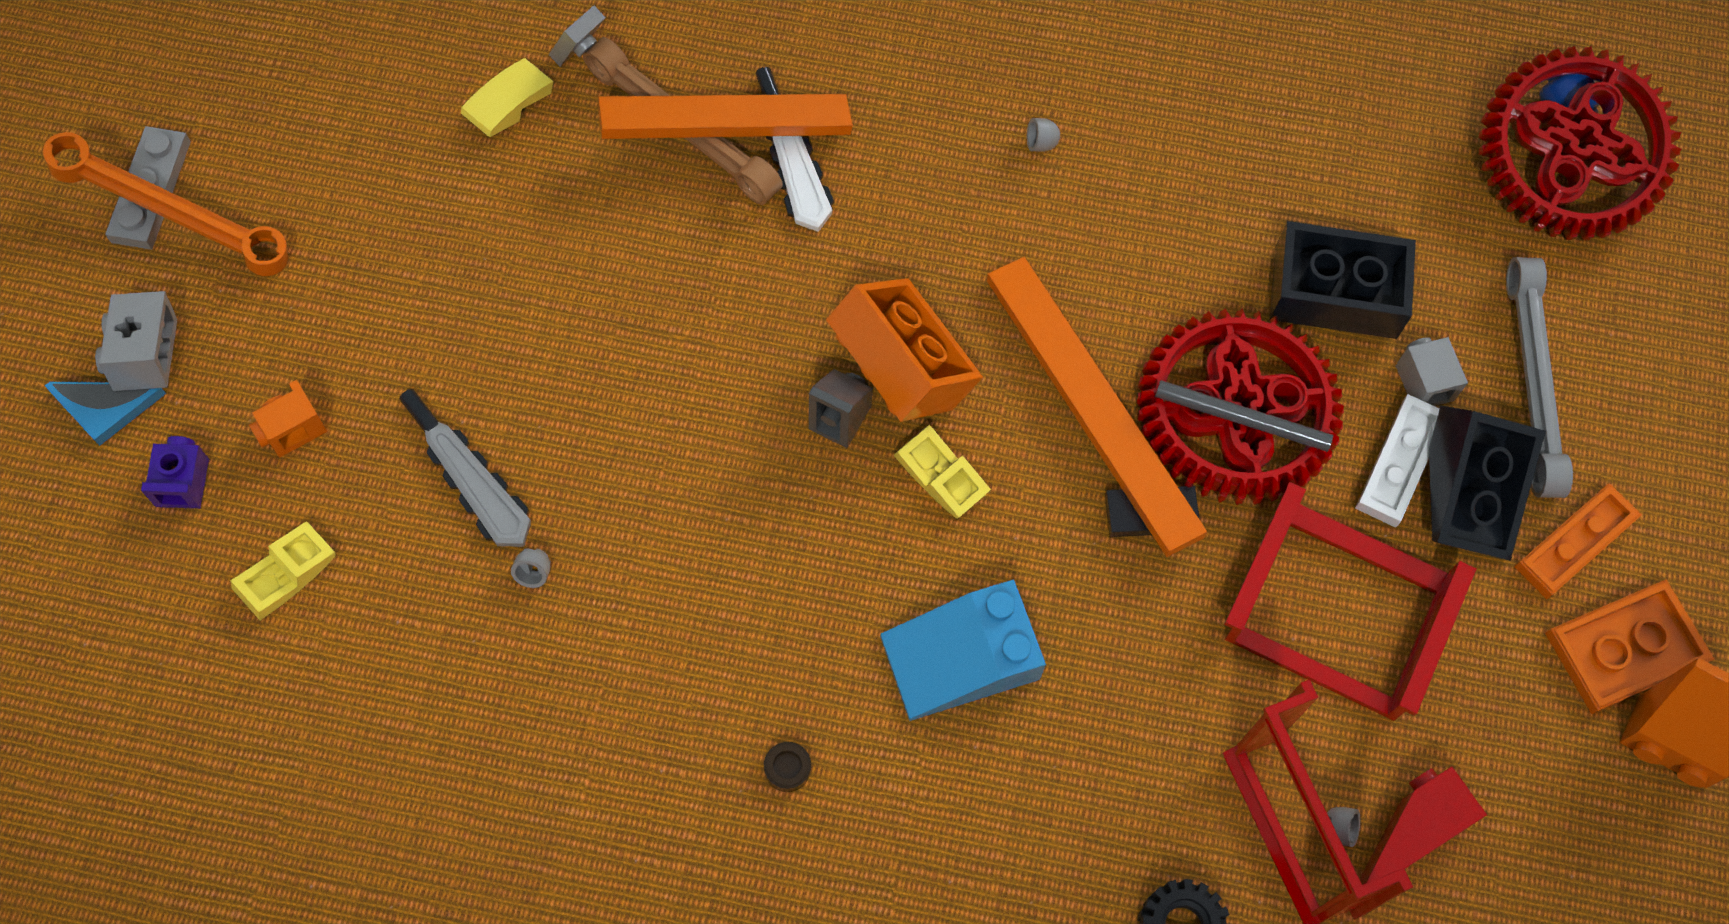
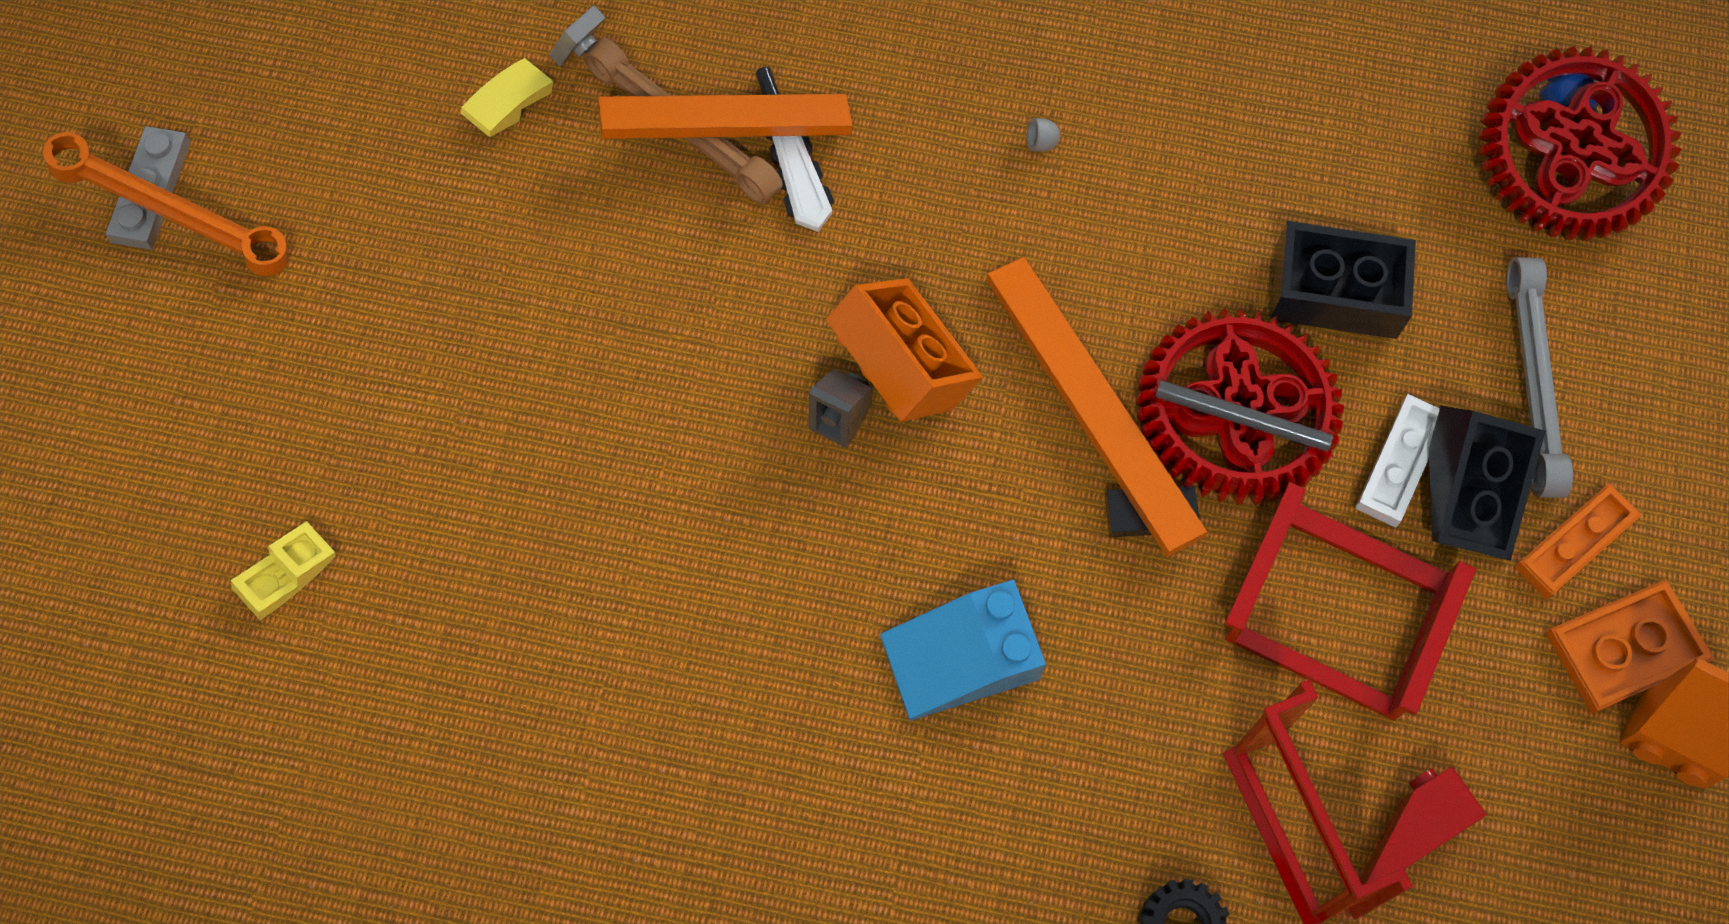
(100, 408): dark azure tile -> none
(137, 341): light grey brick -> none
(182, 485): dark purple brick -> none
(287, 421): orange brick -> none
(482, 493): light grey sword -> none
(523, 566): light grey hinge -> none
(787, 766): dark brown tile -> none
(941, 473): light yellow slope -> none
(1346, 824): light grey hinge -> none
(1431, 371): light grey brick -> none

